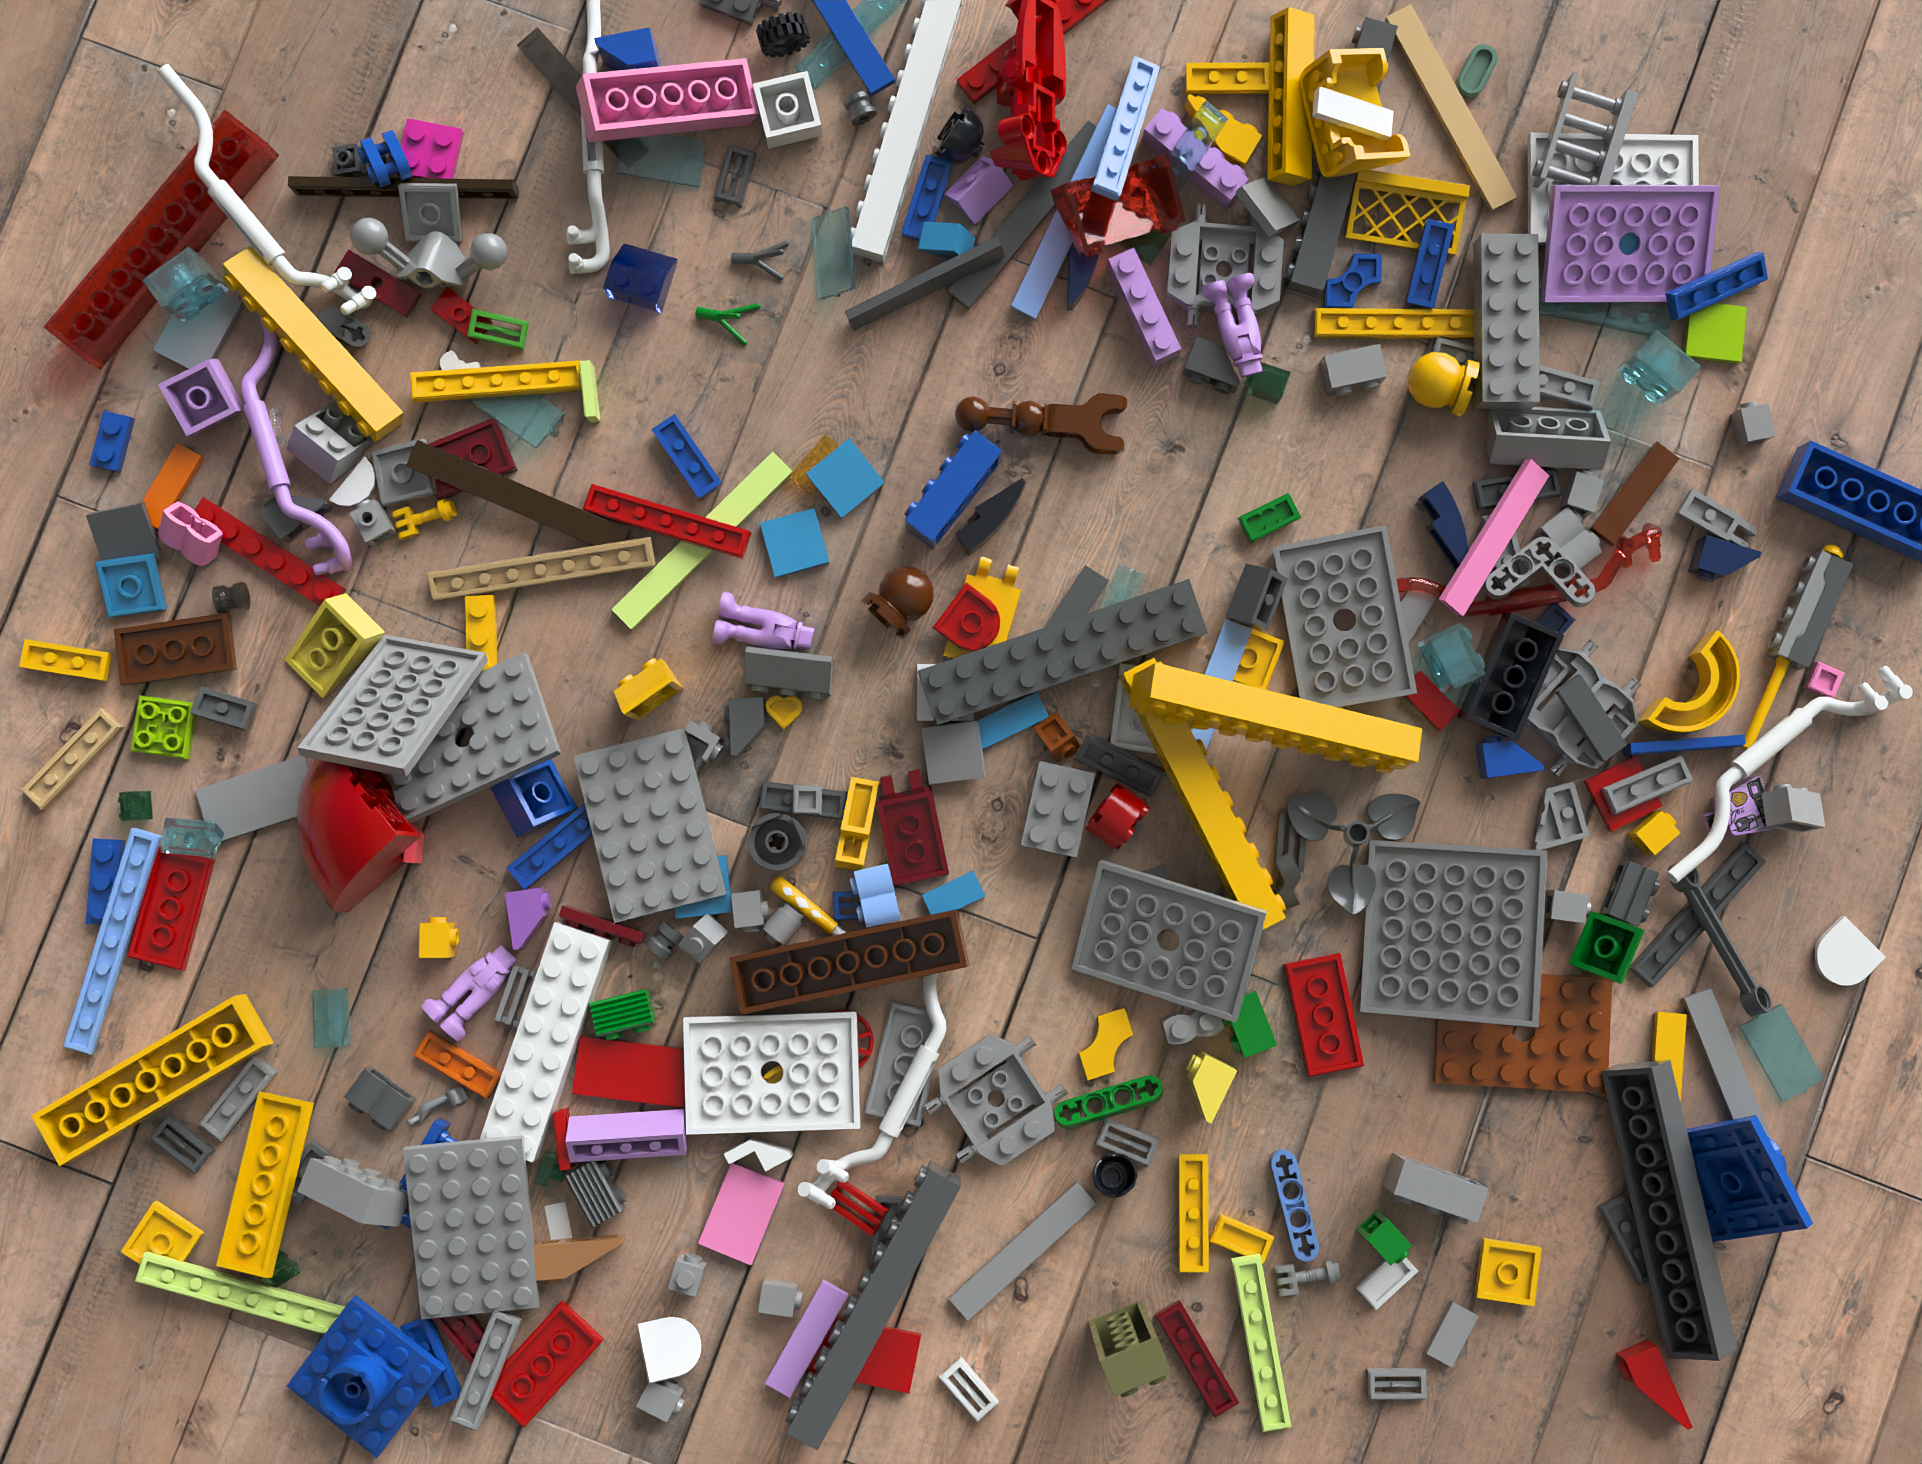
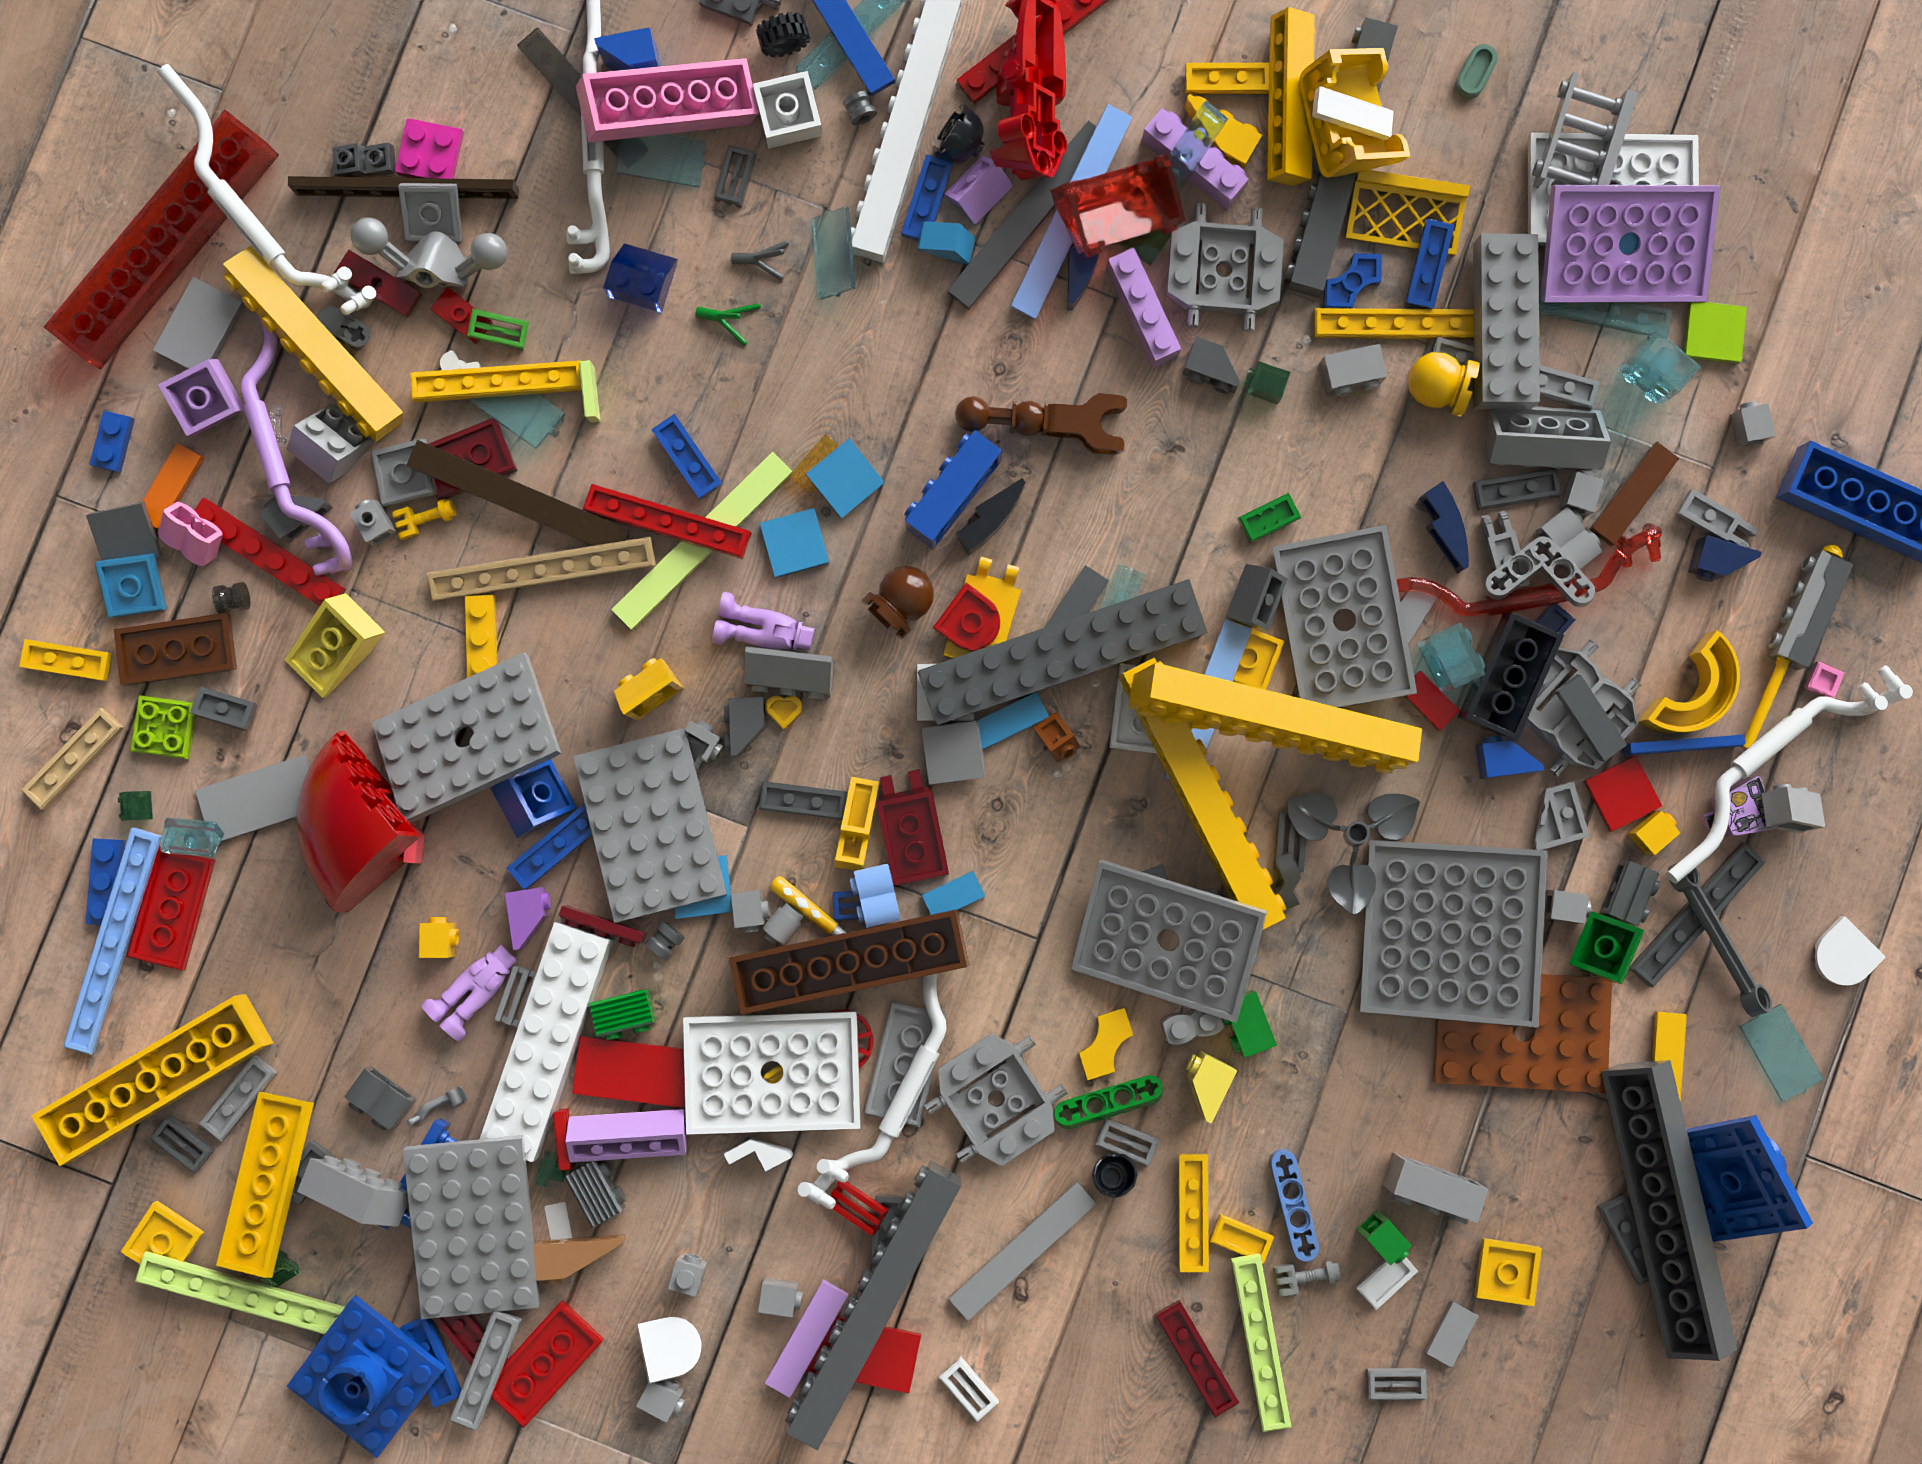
(186, 285): clear light blue brick -> none
(331, 1017): clear light blue slope -> none
(357, 486): white tile -> none
(377, 170): blue brick -> none
(393, 705): light grey plate -> none
(458, 1064): orange tile -> none
(703, 938): light grey brick -> none
(741, 1213): bright pink tile -> none
(763, 835): dark grey brick -> none
(807, 799): light grey tile -> none
(925, 283): dark grey tile -> none
(1057, 809): light grey brick -> none
(1116, 815): red brick -> none
(1120, 764): dark grey tile -> none
(1125, 129): light blue tile -> none
(1129, 1349): olive brick -> none
(1240, 340): lavender piece -> none
(1267, 206): light grey tile -> none
(1323, 1014): red tile -> none
(1451, 109): tan tile -> none
(1494, 537): bright pink tile -> none
(1647, 784): light grey tile -> none
(1647, 1371): red slope -> none
(1716, 286): blue tile -> none
(1722, 1056): light grey tile -> none

